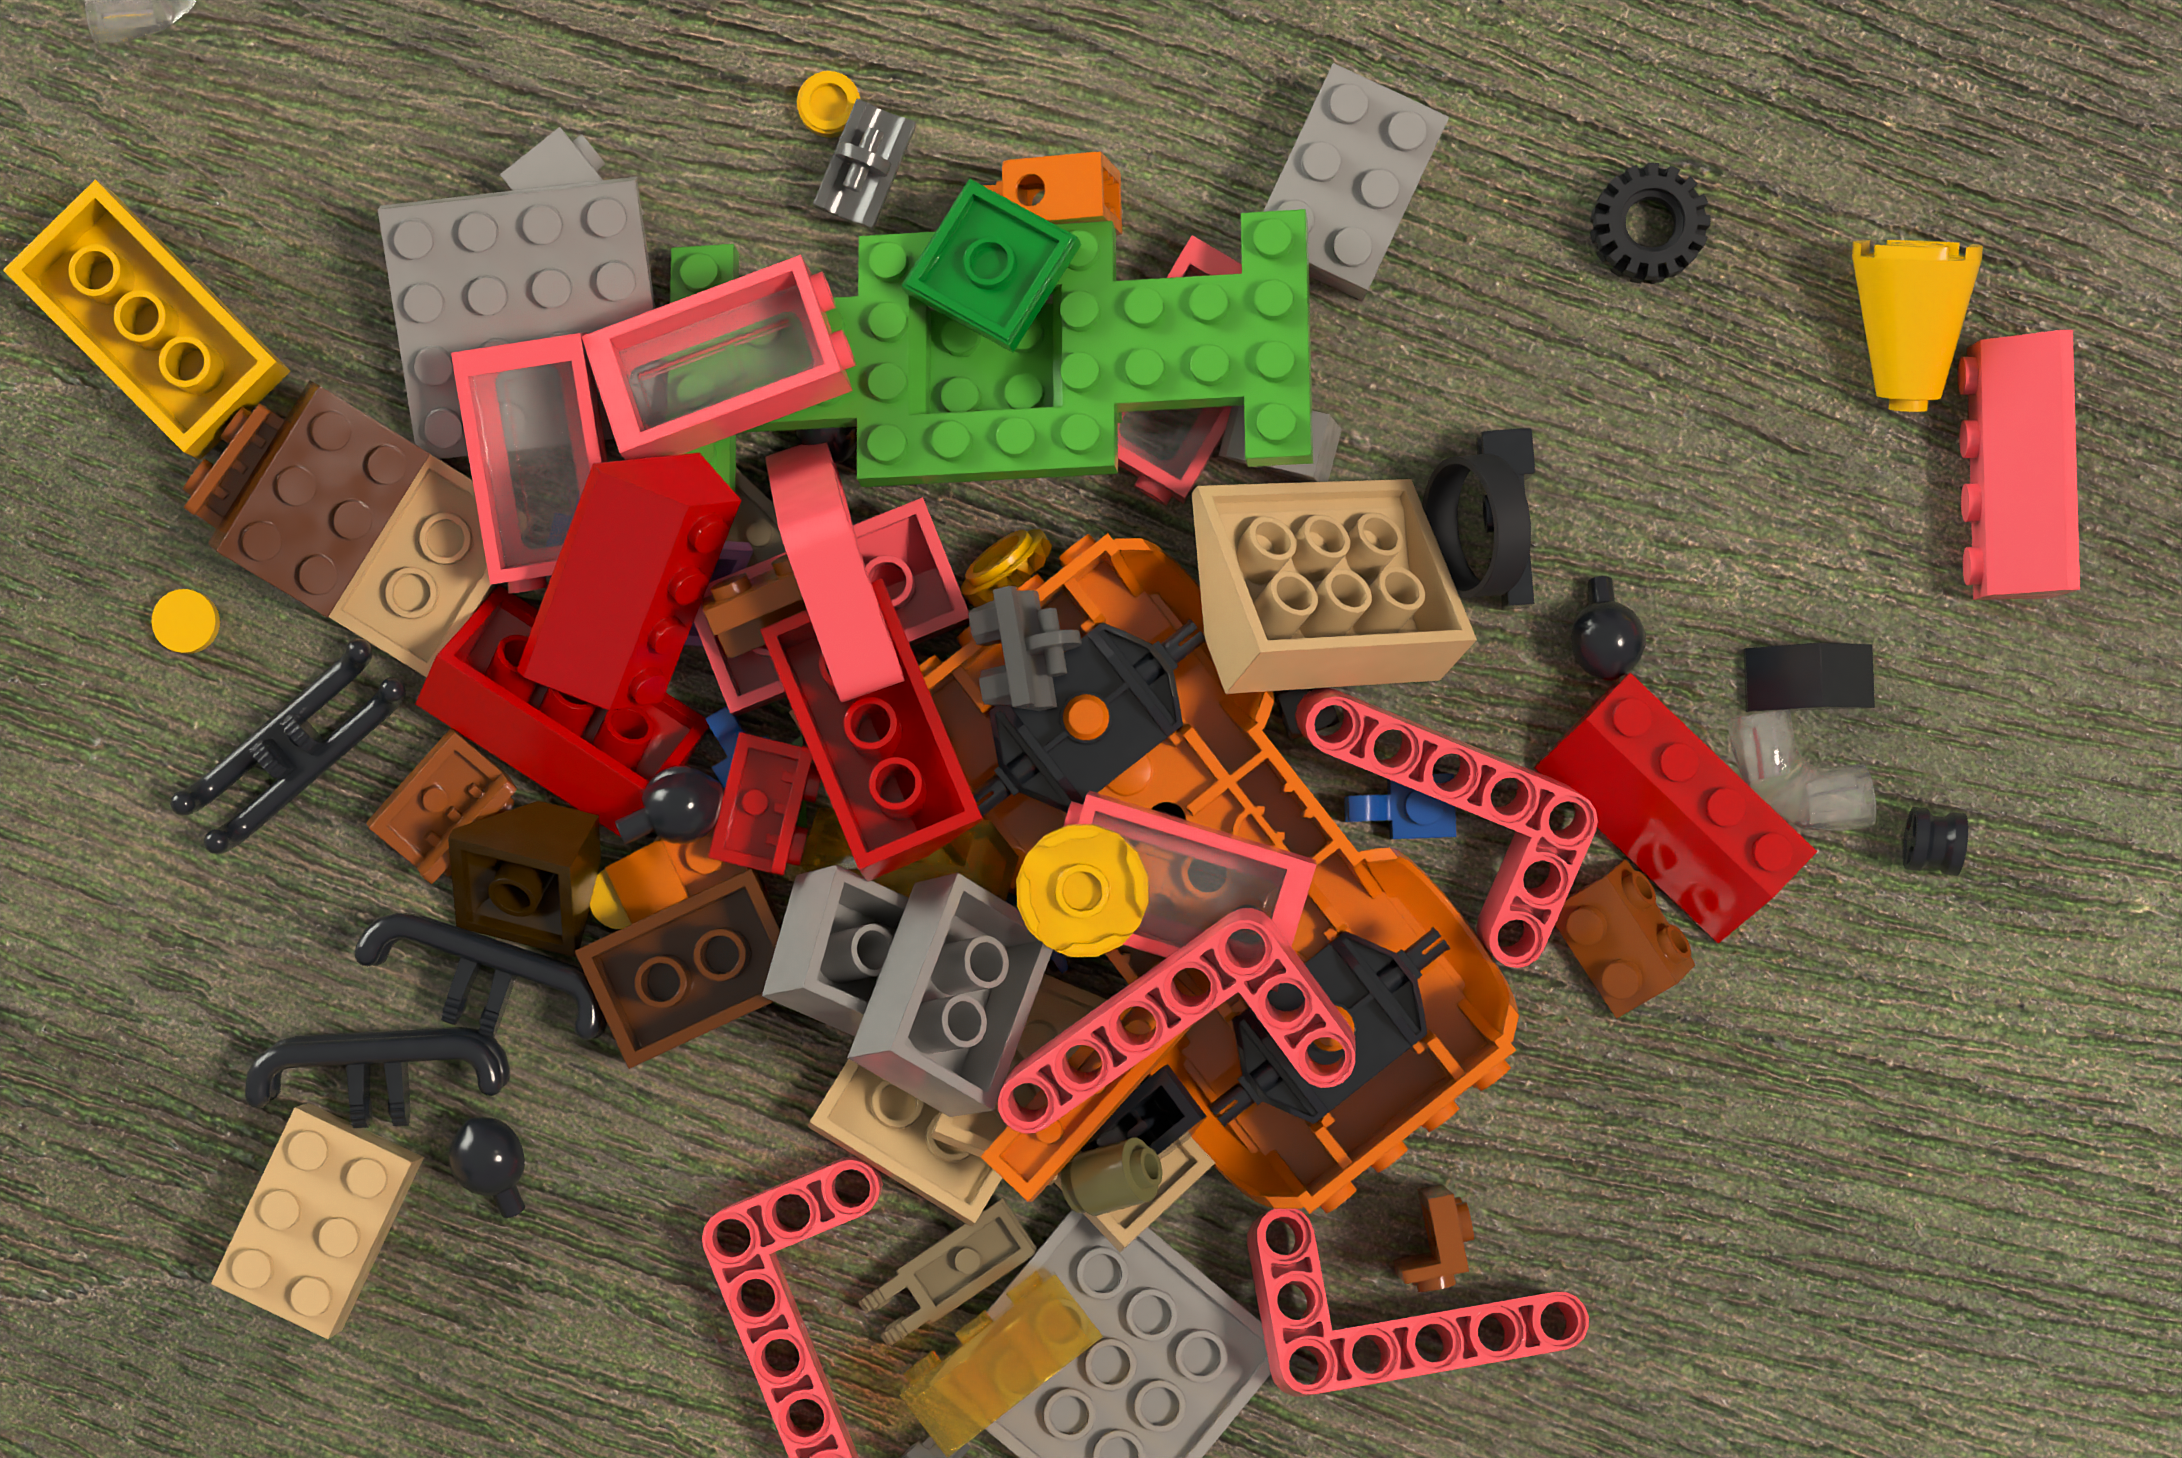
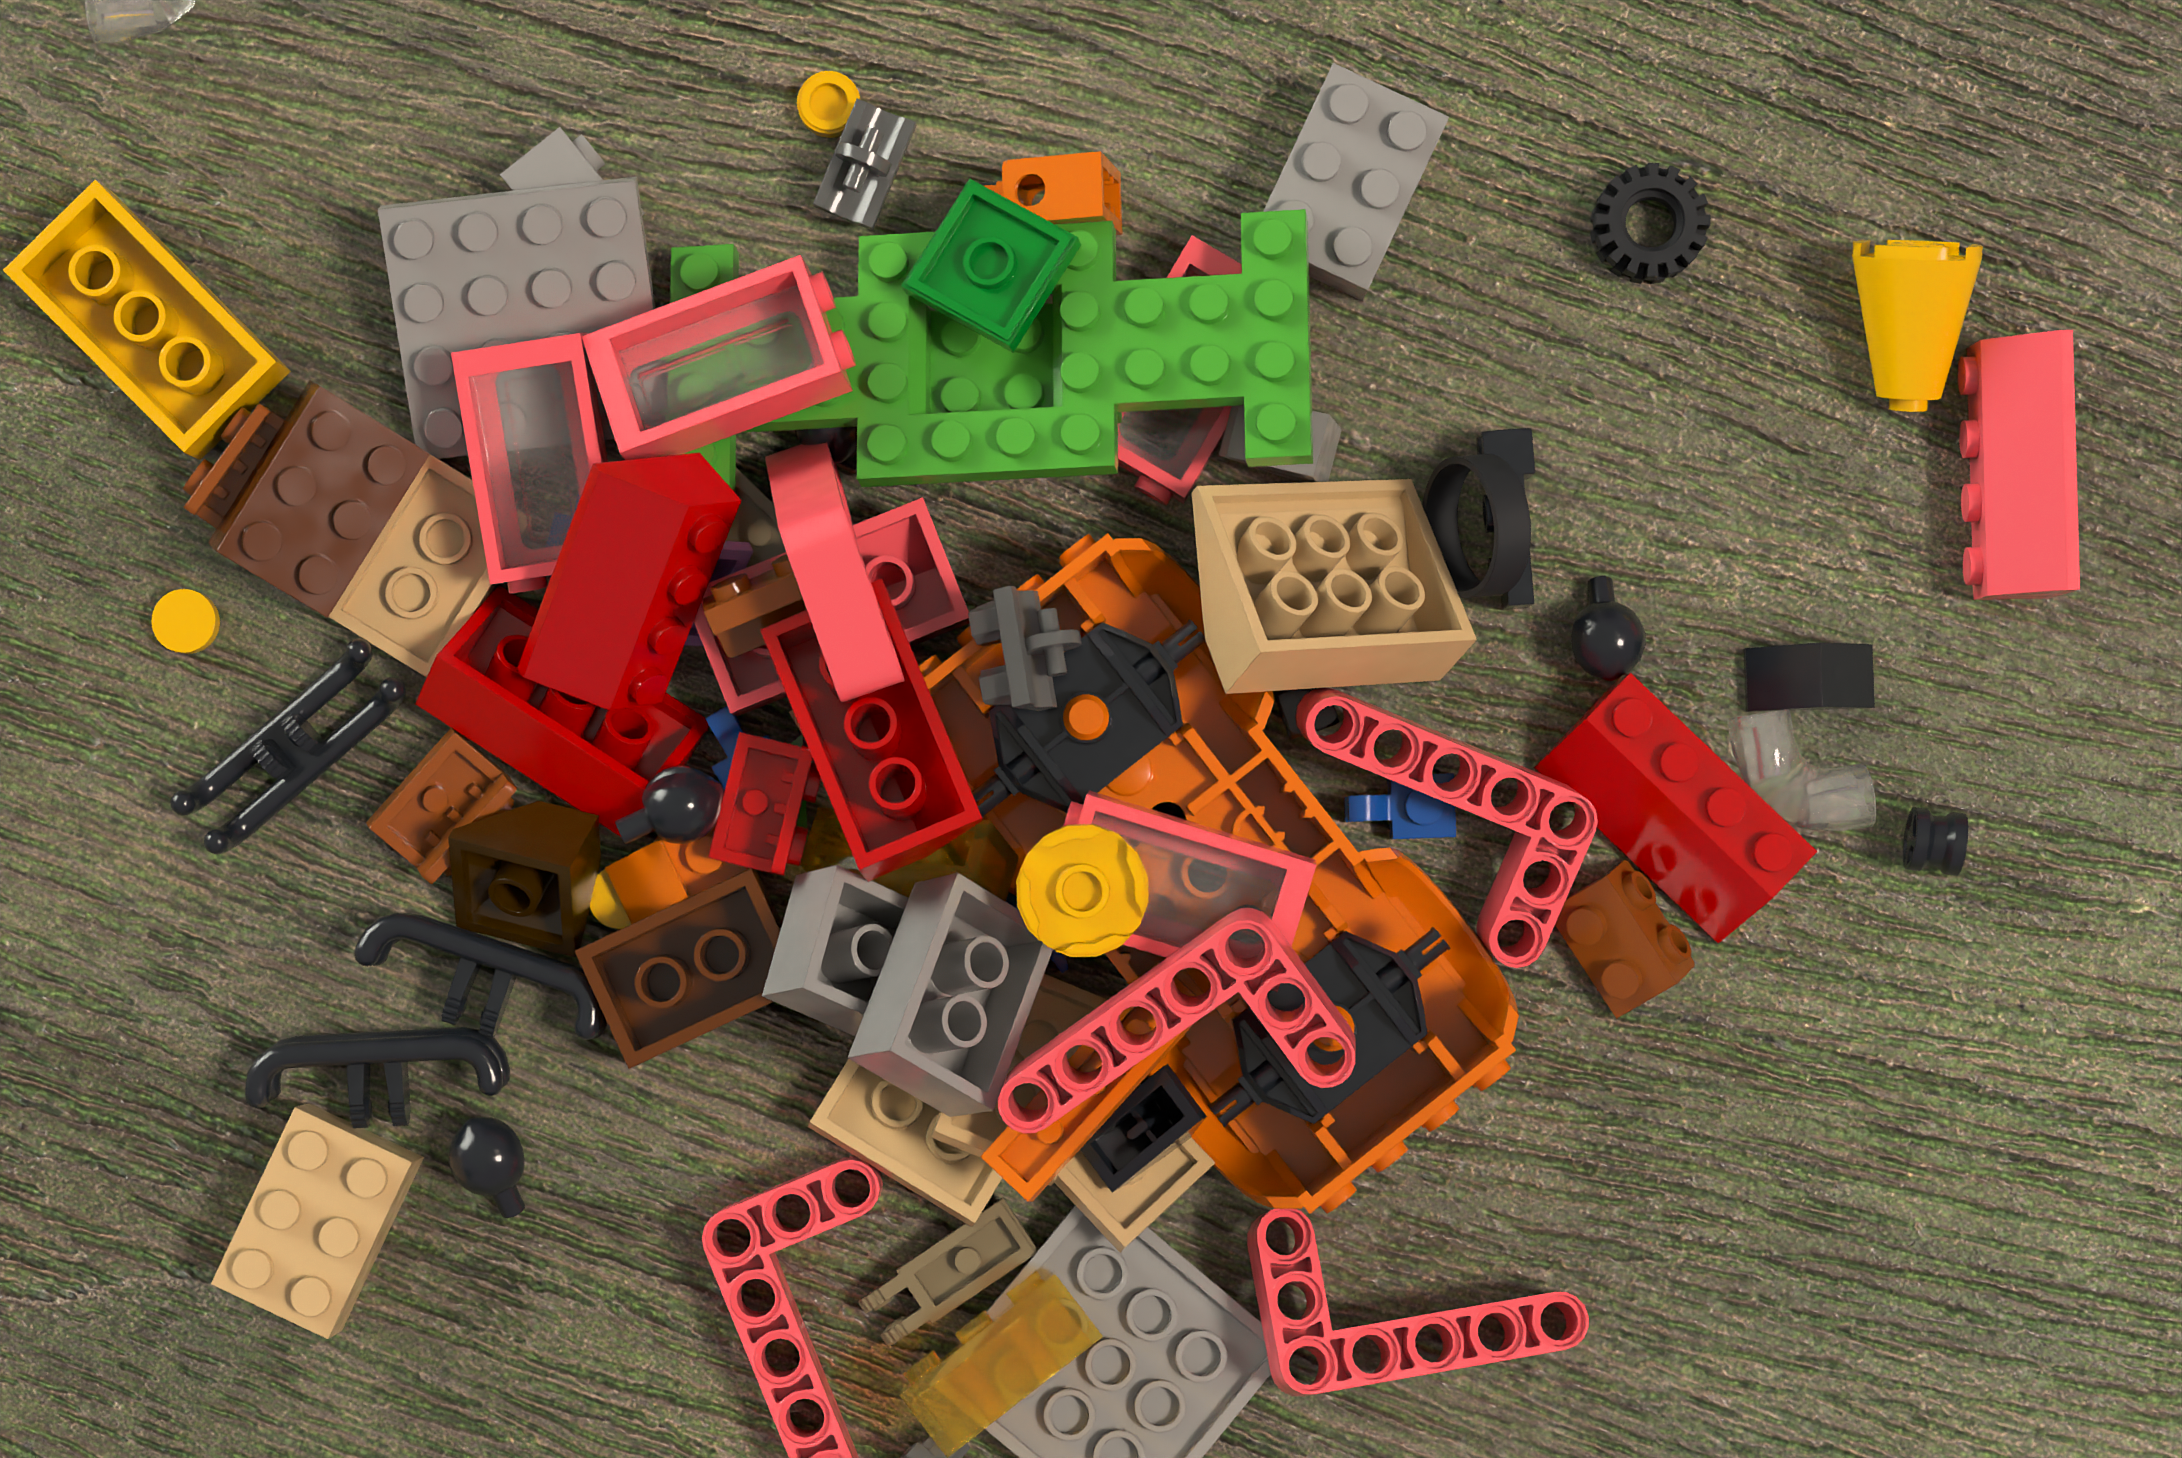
(1005, 564): yellow gear -> none
(1112, 1177): olive brick -> none
(1447, 1228): dark orange bracket -> none

